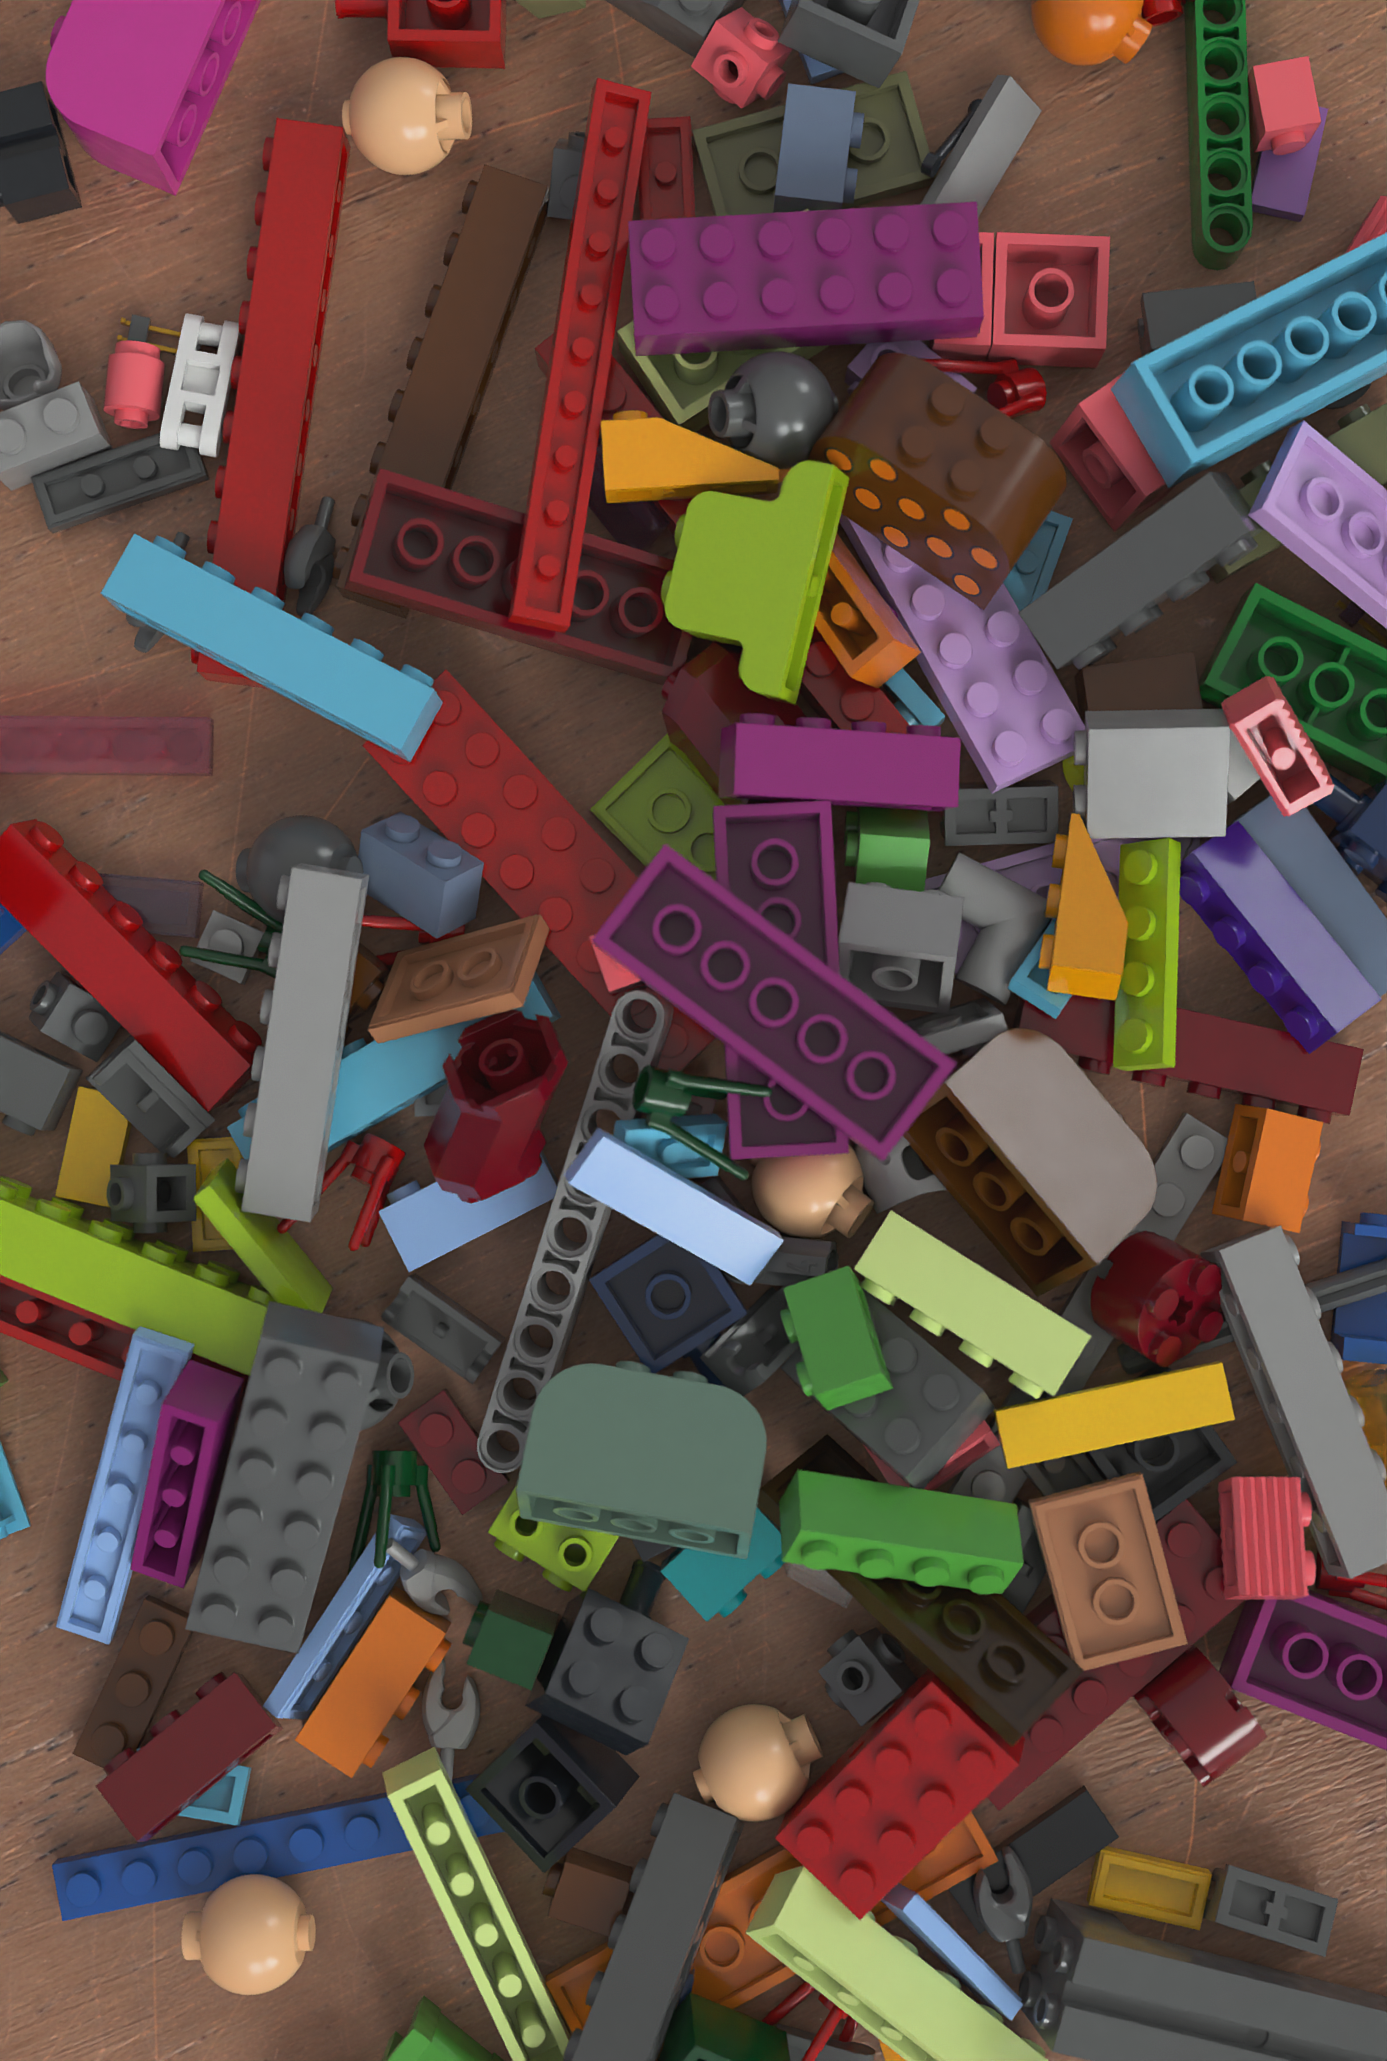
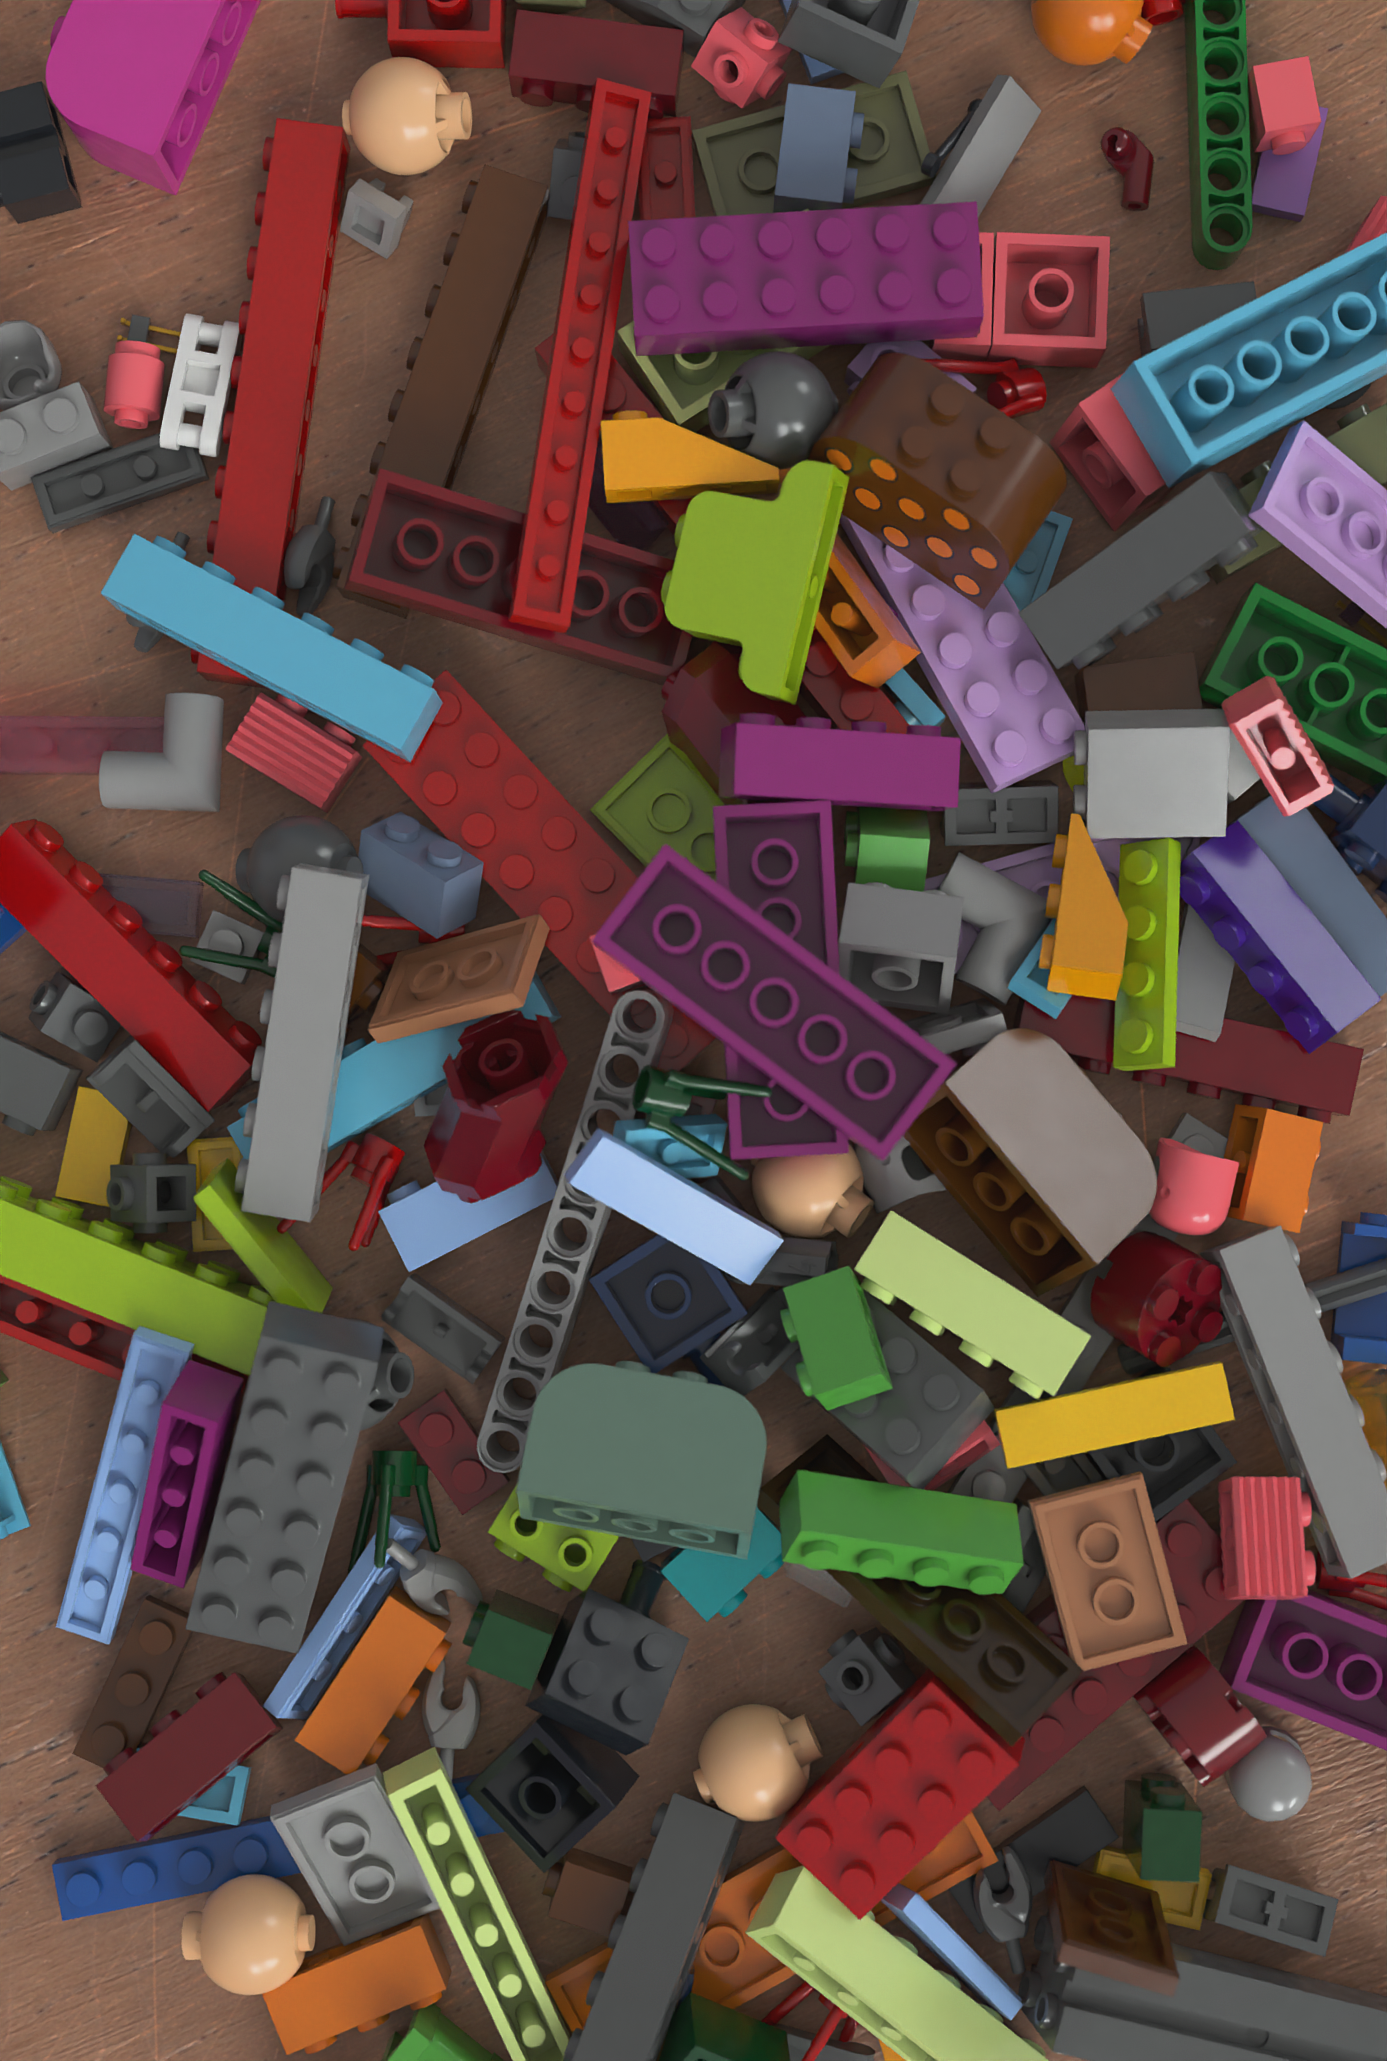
(183, 774): none -> light grey brick
(295, 751): none -> coral brick
(355, 1854): none -> light grey tile
(359, 1985): none -> orange brick
(375, 217): none -> light grey tile
(564, 55): none -> dark red brick
(1110, 1928): none -> reddish brown tile
(1133, 163): none -> dark red arm
(1161, 1829): none -> dark green brick
(1192, 1189): none -> coral helmet
(1202, 979): none -> light grey tile
(1272, 1778): none -> light grey helmet

